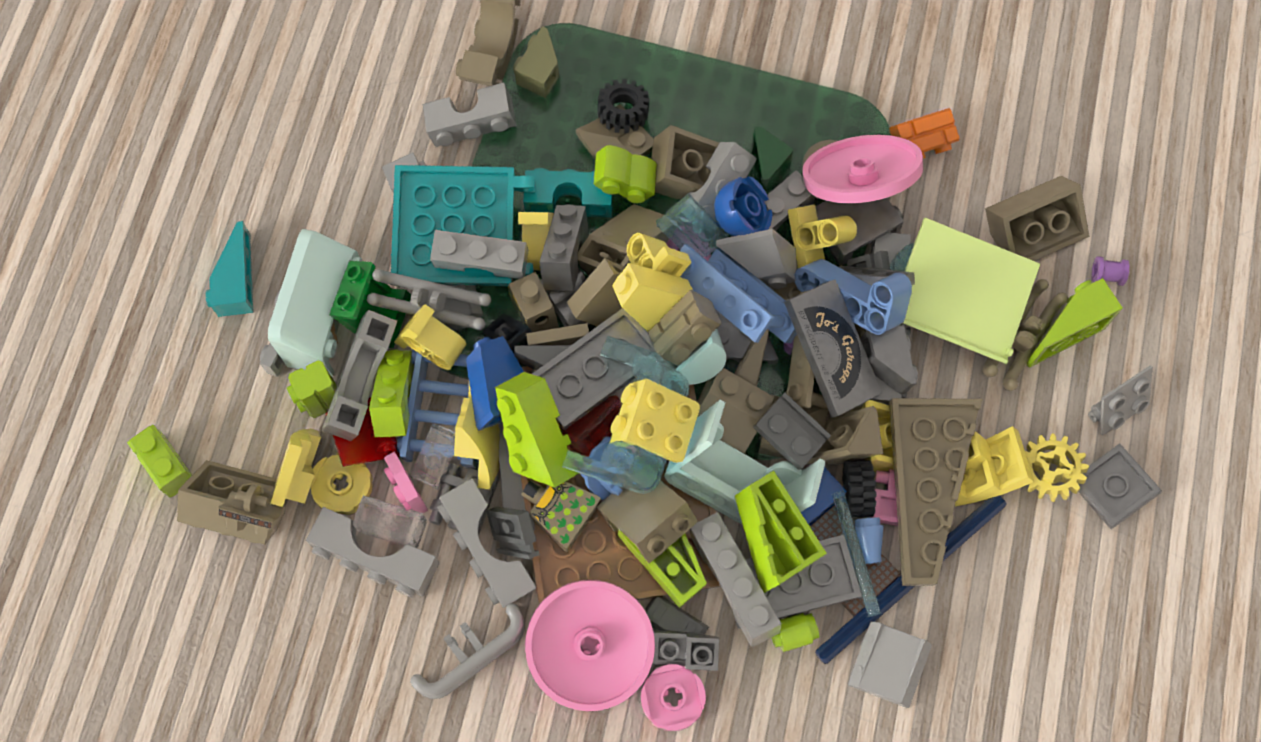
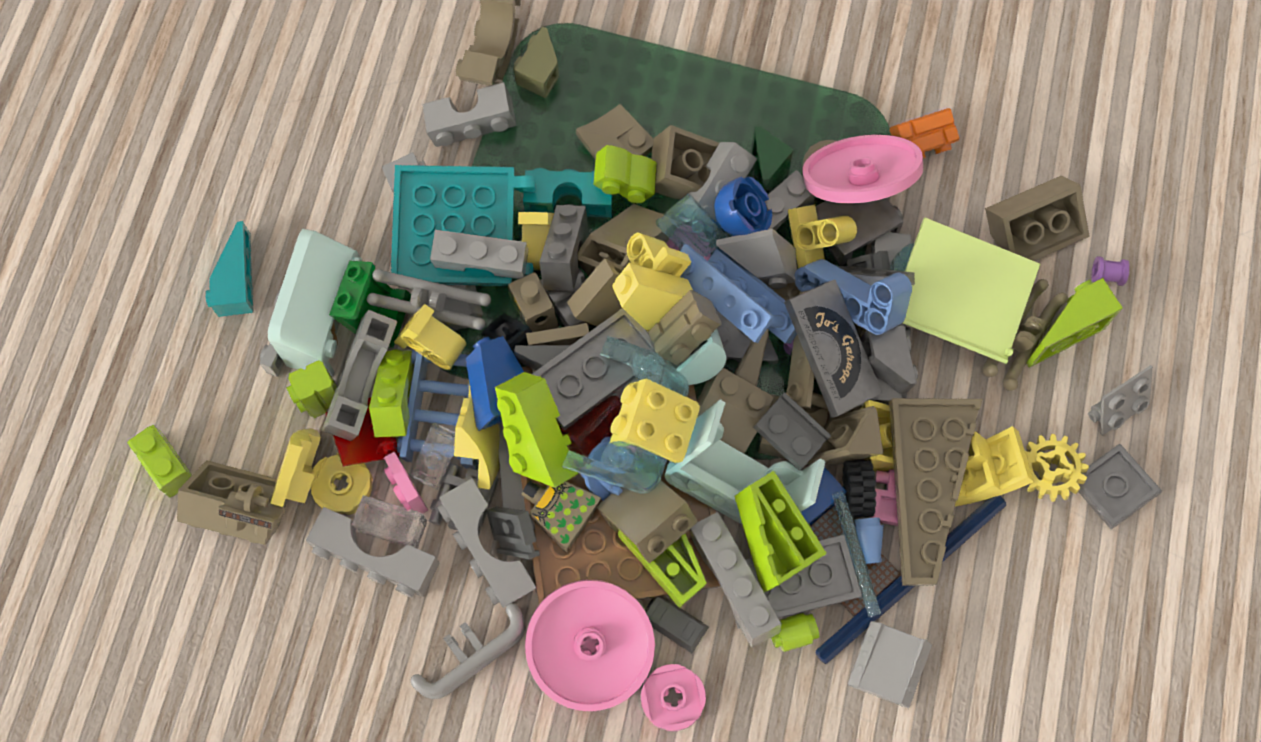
(623, 93): black tyre -> none
(686, 649): flat silver slope -> none

